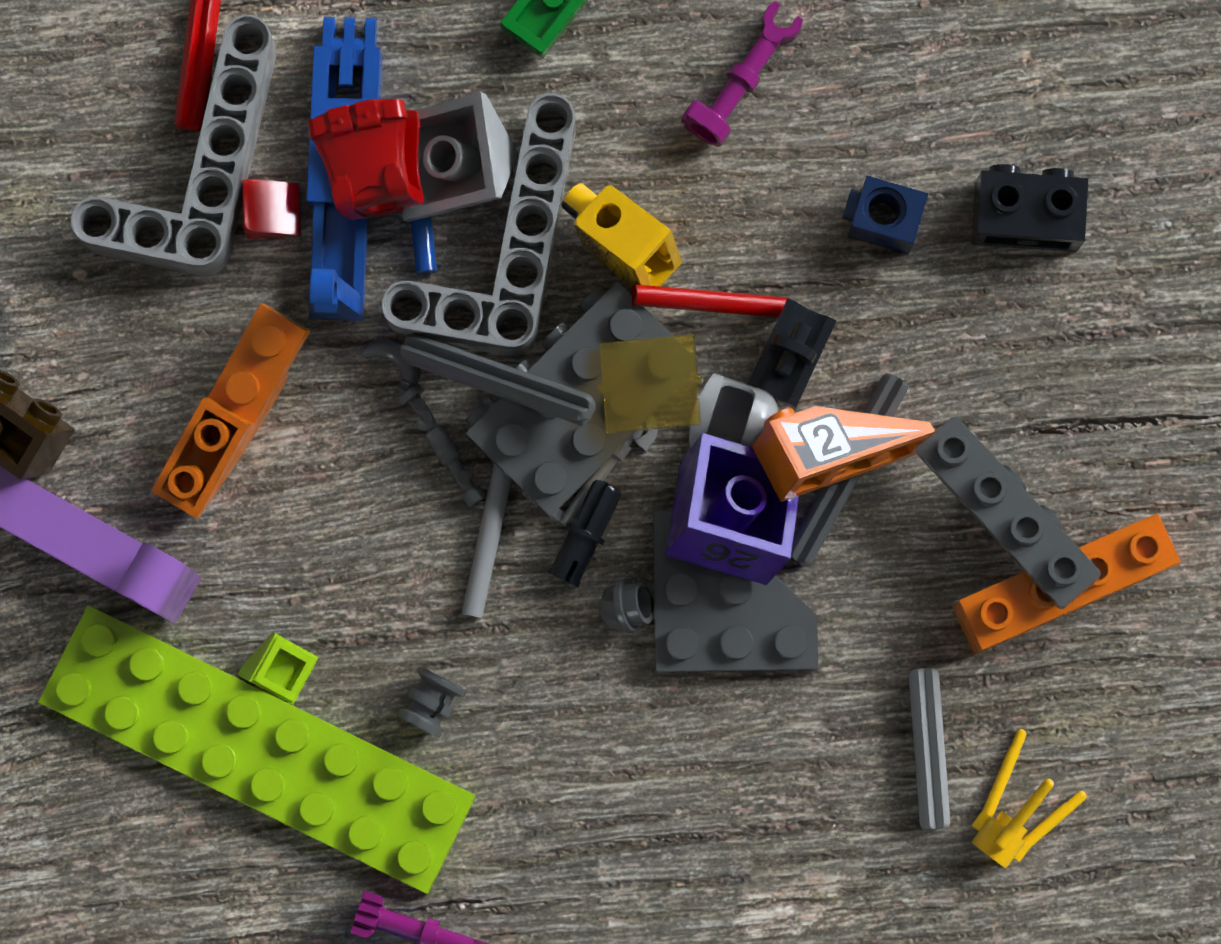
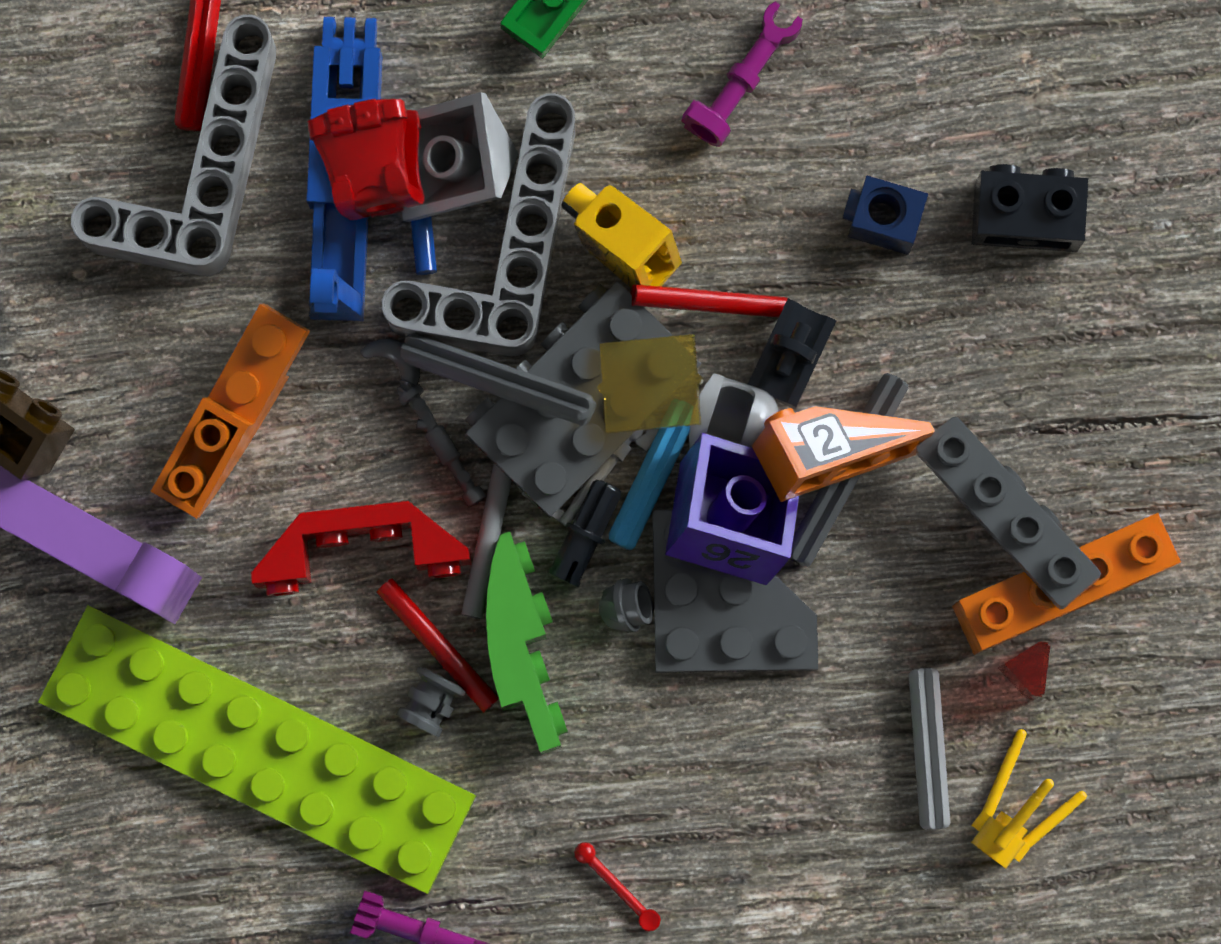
(271, 209): red slope -> none
(279, 667): lime slope -> none
(288, 559): none -> red slope
(437, 645): none -> red bar
(512, 623): none -> bright green slope
(647, 486): none -> dark azure axle
(648, 918): none -> red hinge
(1029, 670): none -> clear red slope

